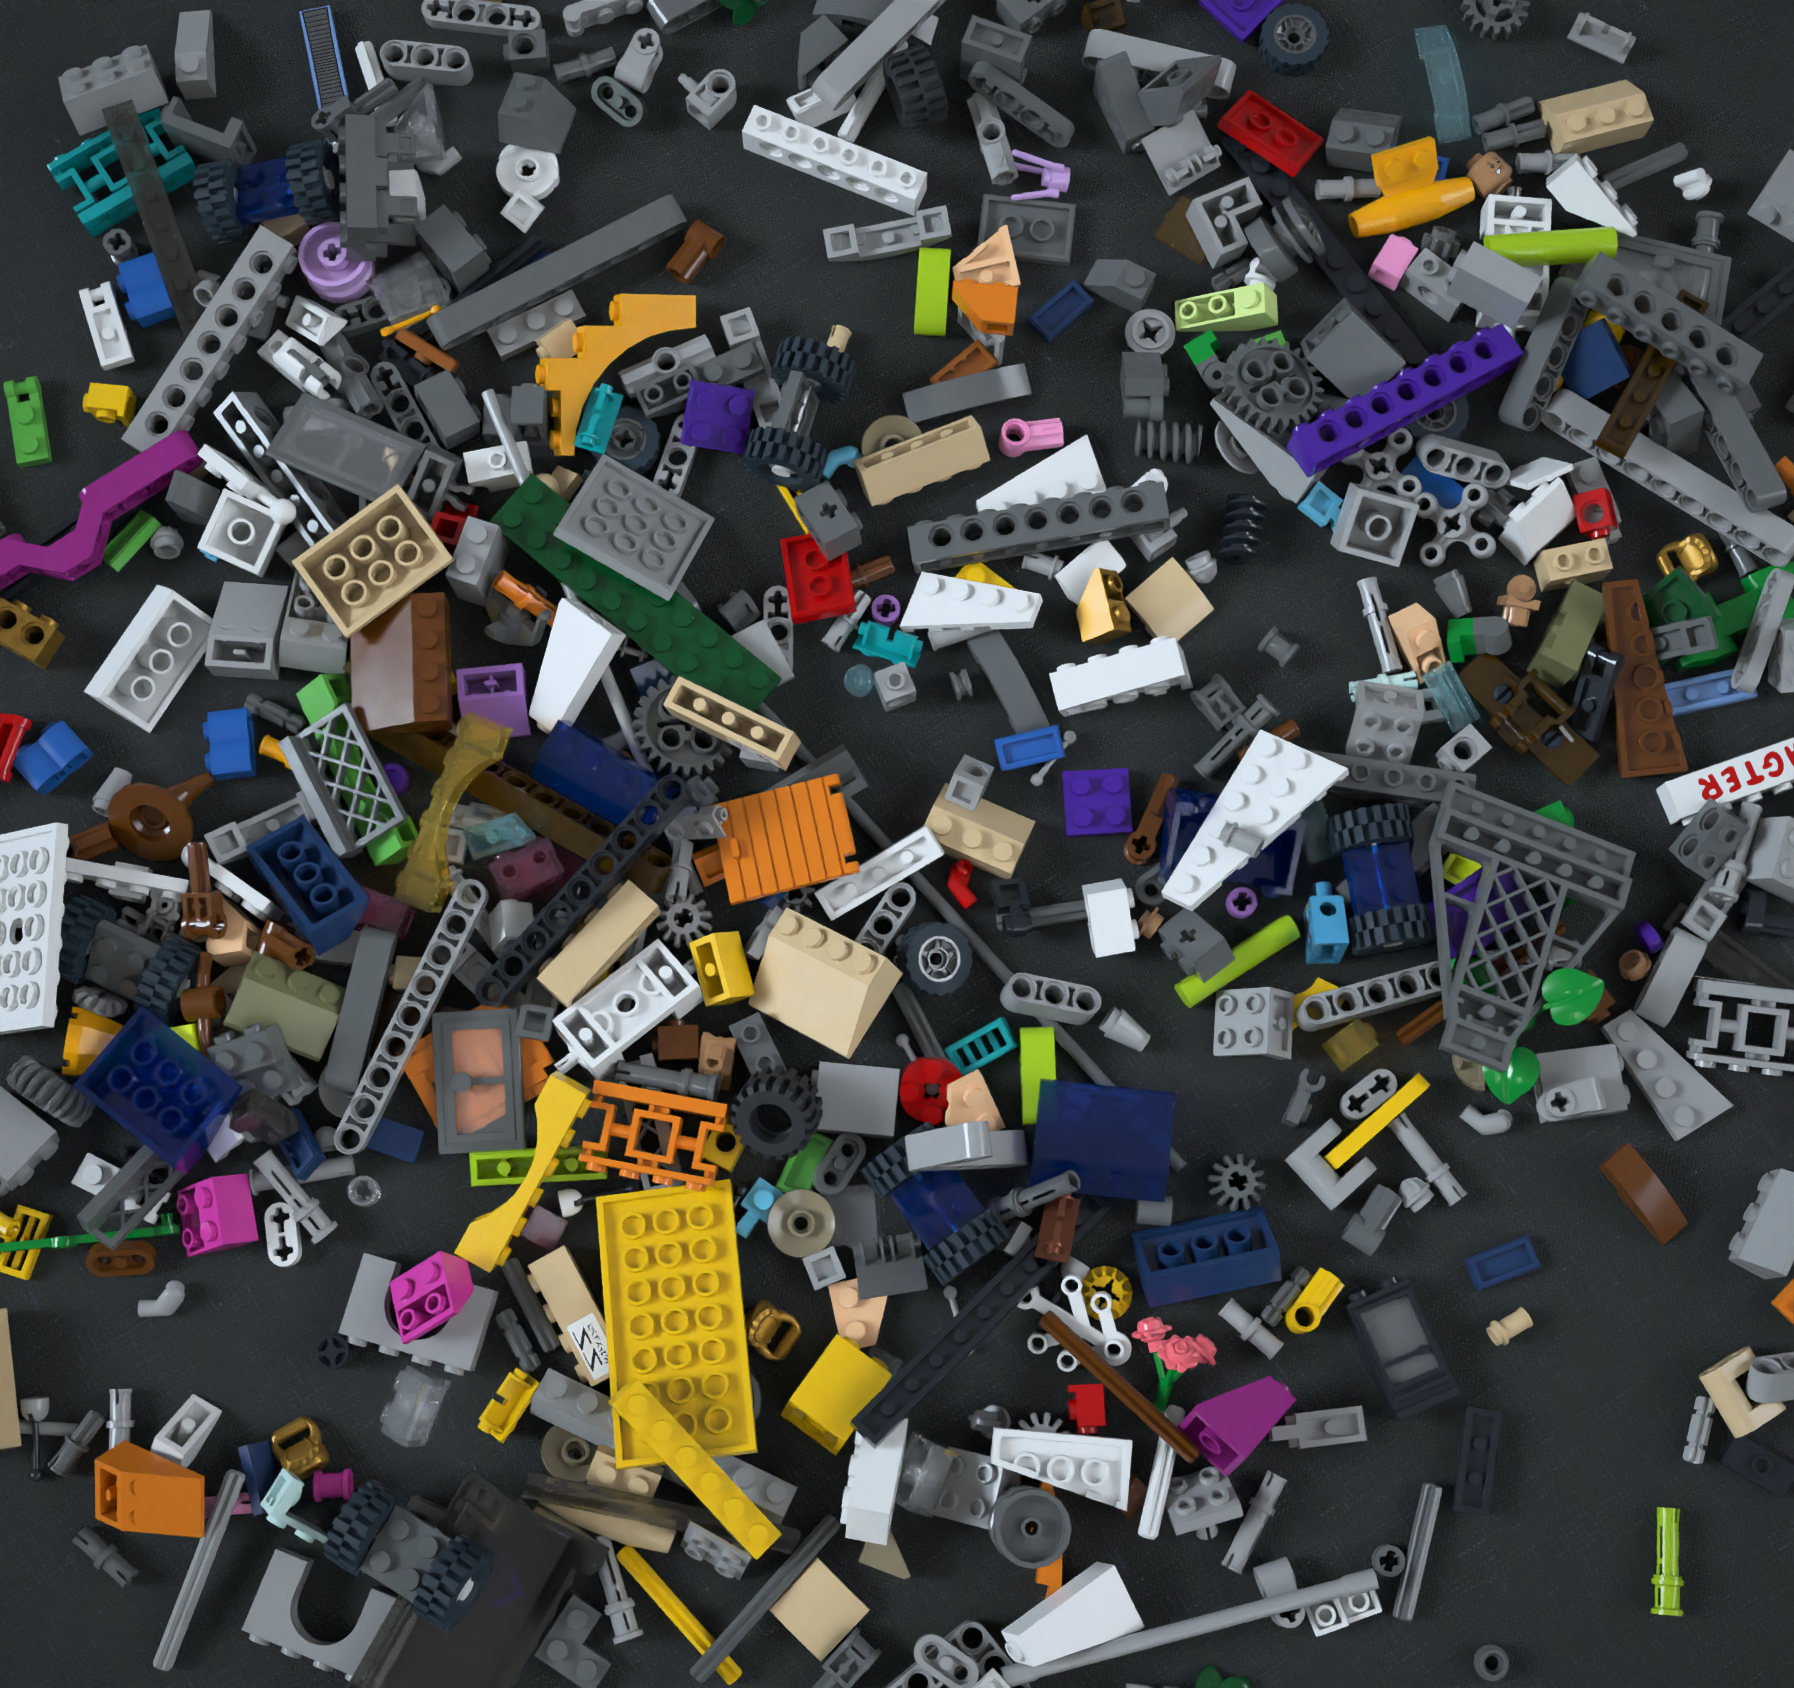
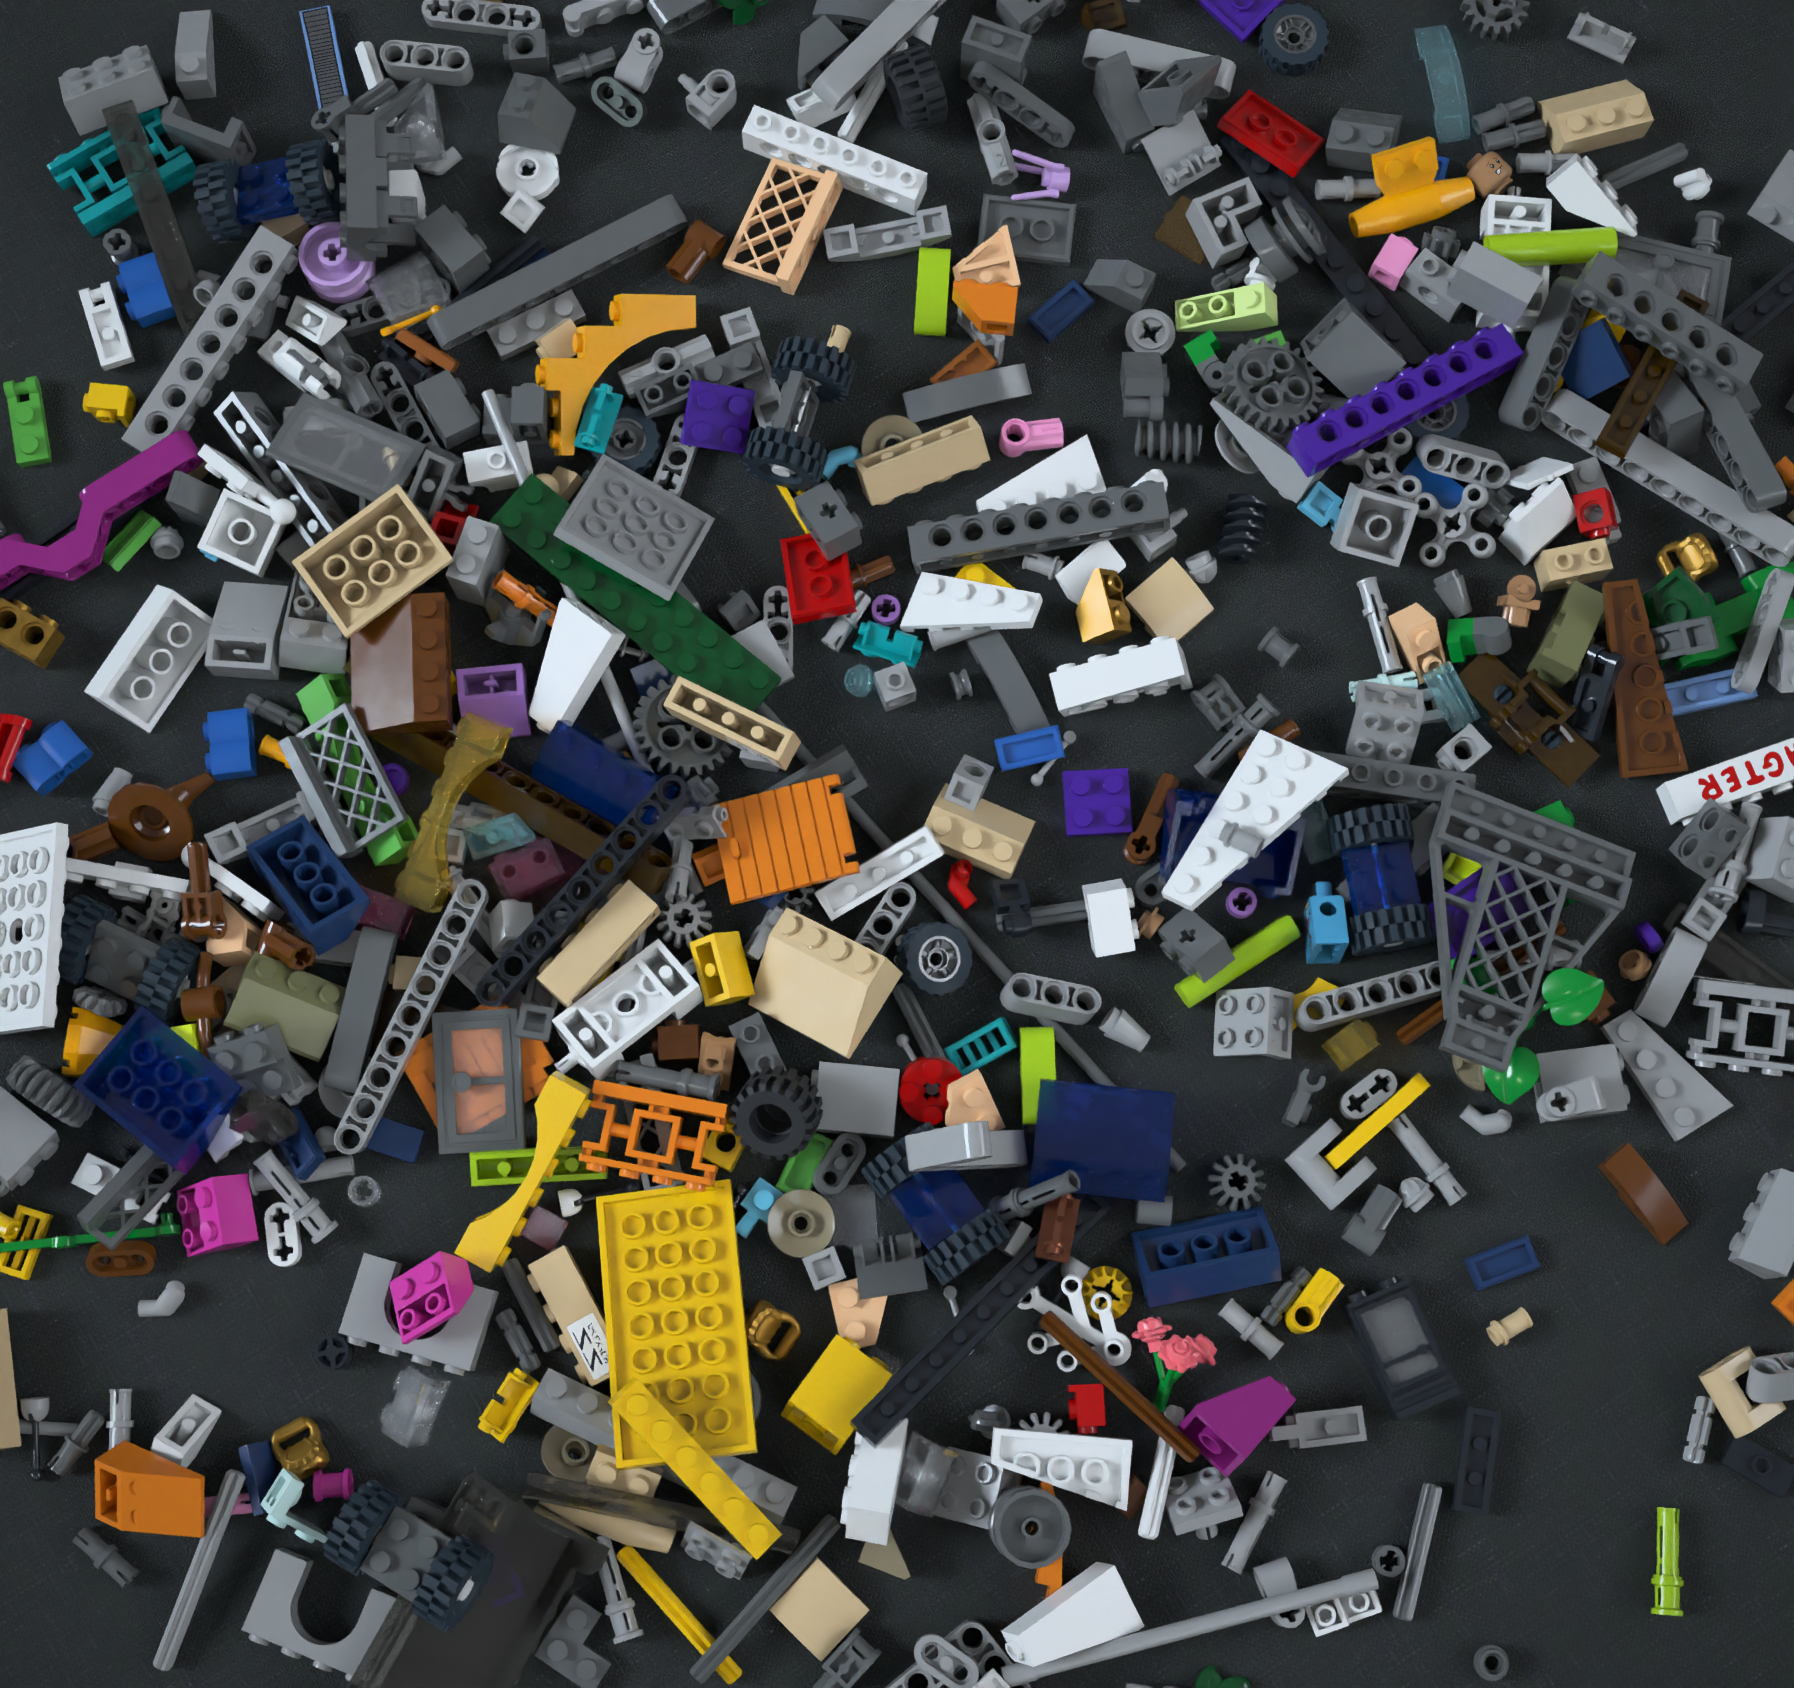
(808, 226): none -> light nougat fence

